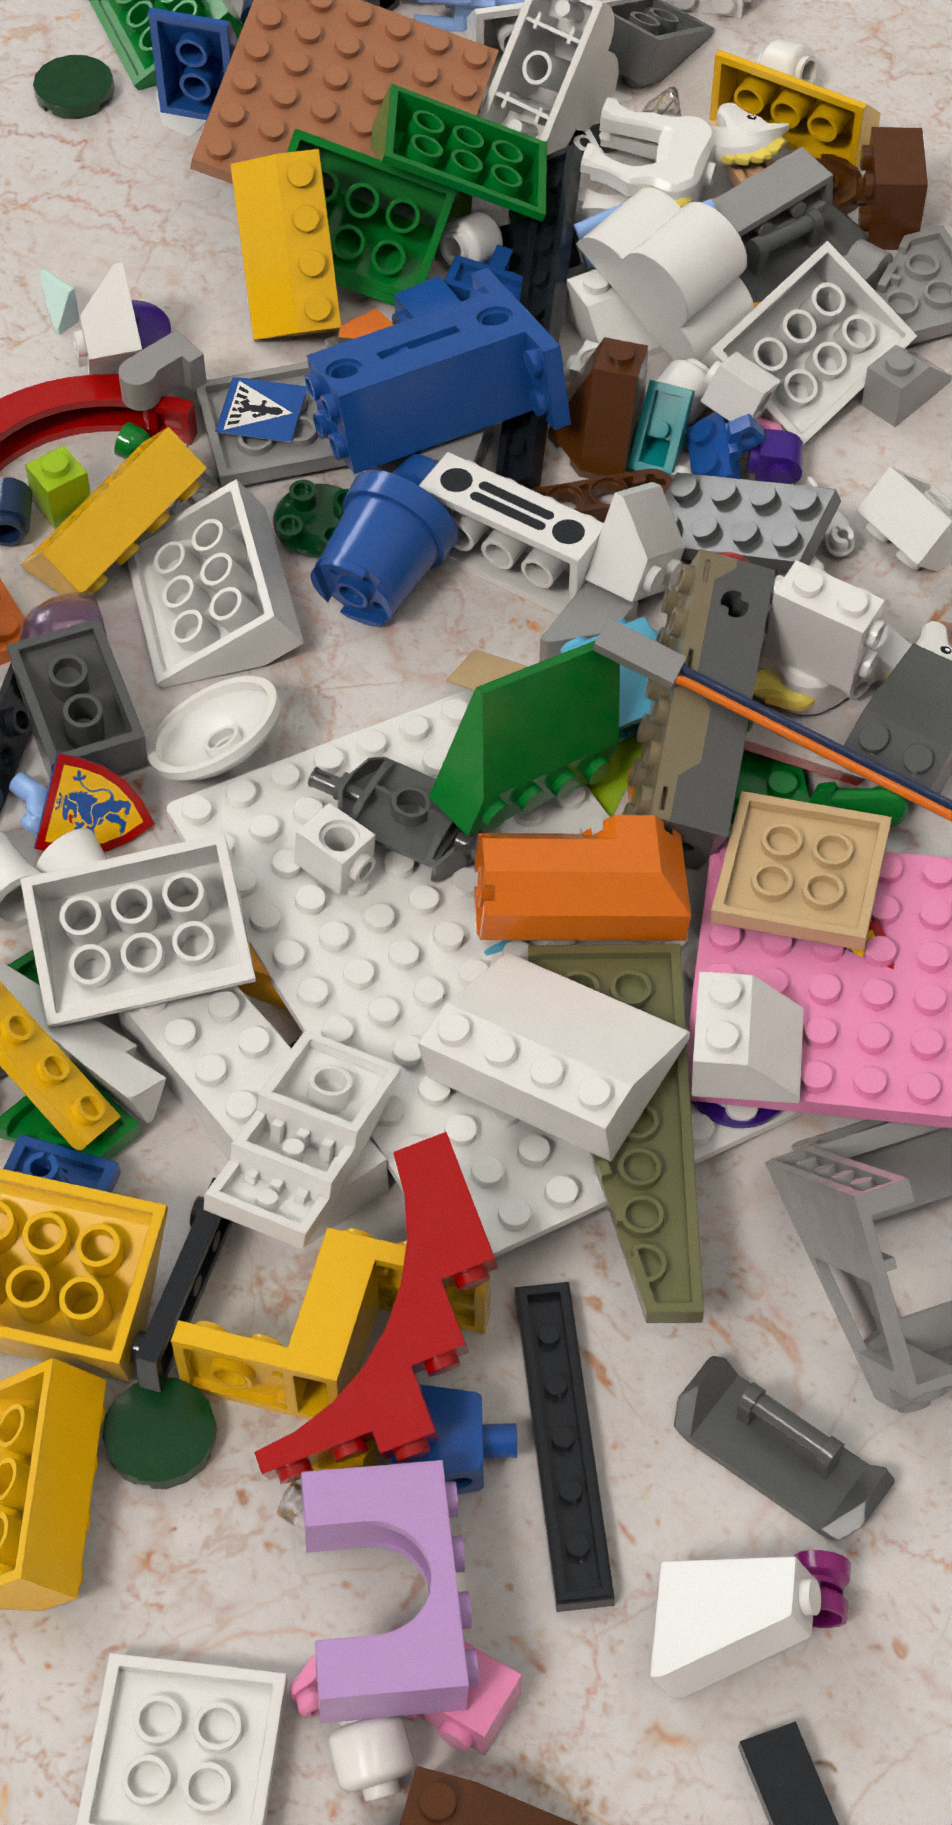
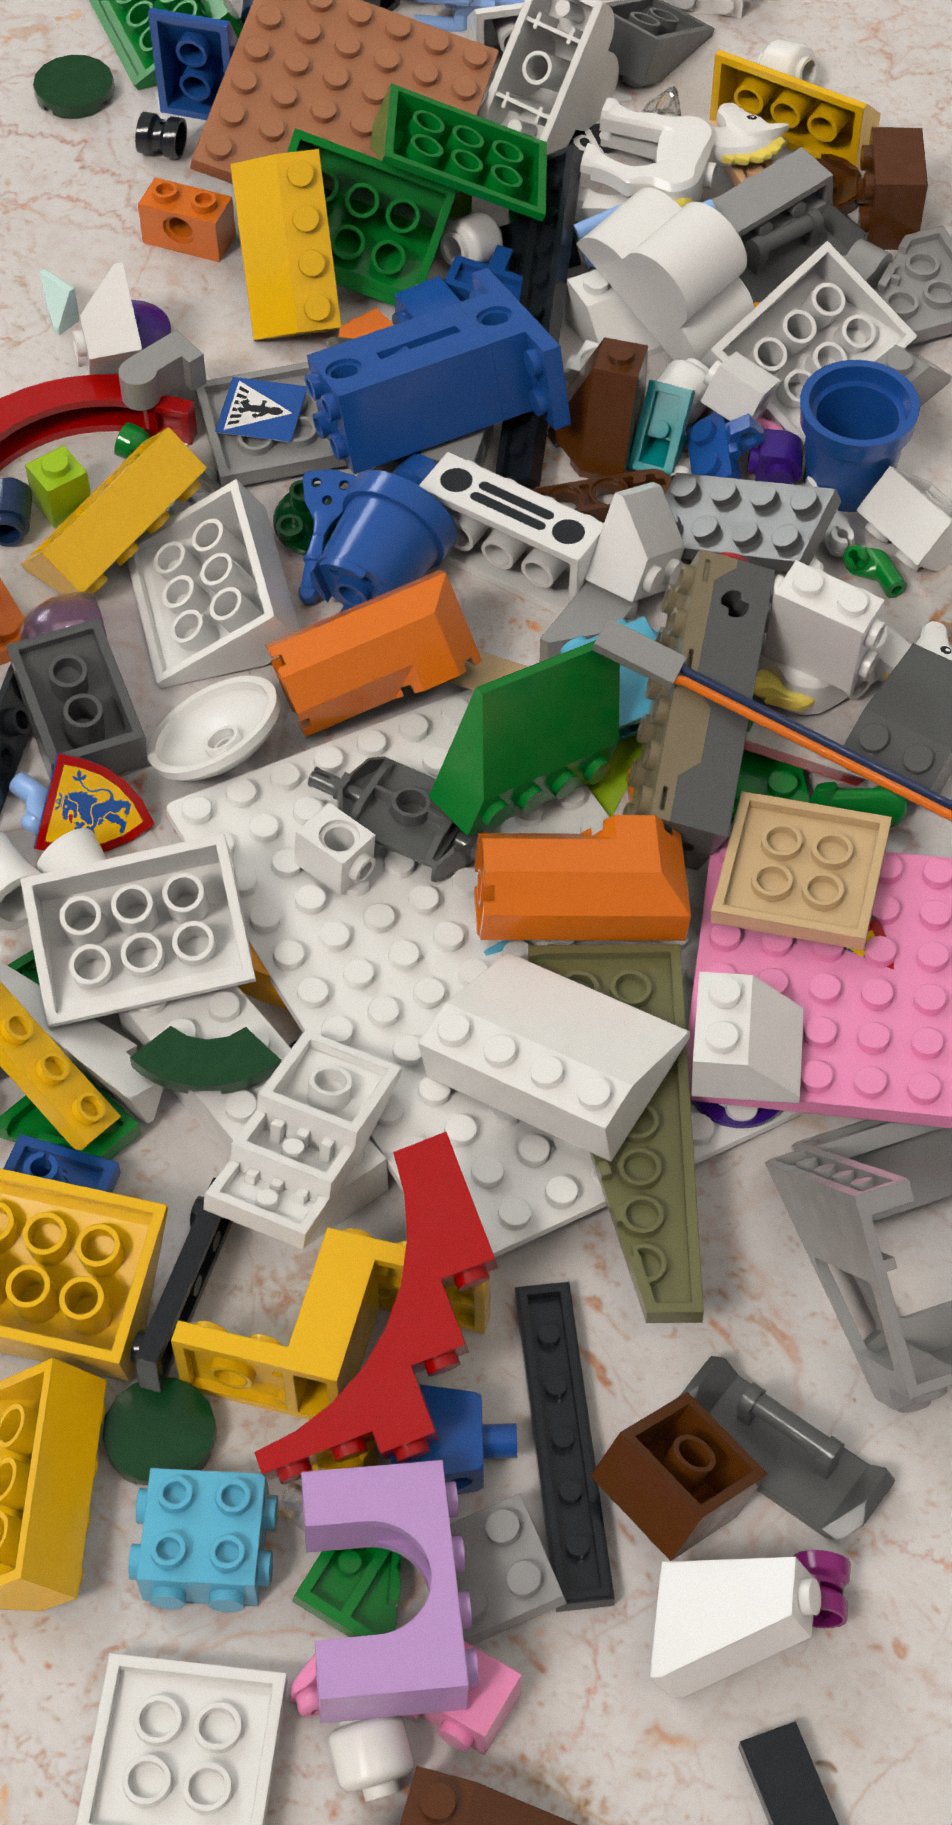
(160, 135): none -> black wheel
(187, 219): none -> orange brick
(203, 1539): none -> medium azure brick
(205, 1064): none -> dark green tile
(324, 519): none -> blue piece
(353, 1590): none -> green wing
(373, 651): none -> orange brick
(504, 1569): none -> light grey plate
(678, 1475): none -> reddish brown brick
(855, 426): none -> blue piece
(874, 565): none -> green arm

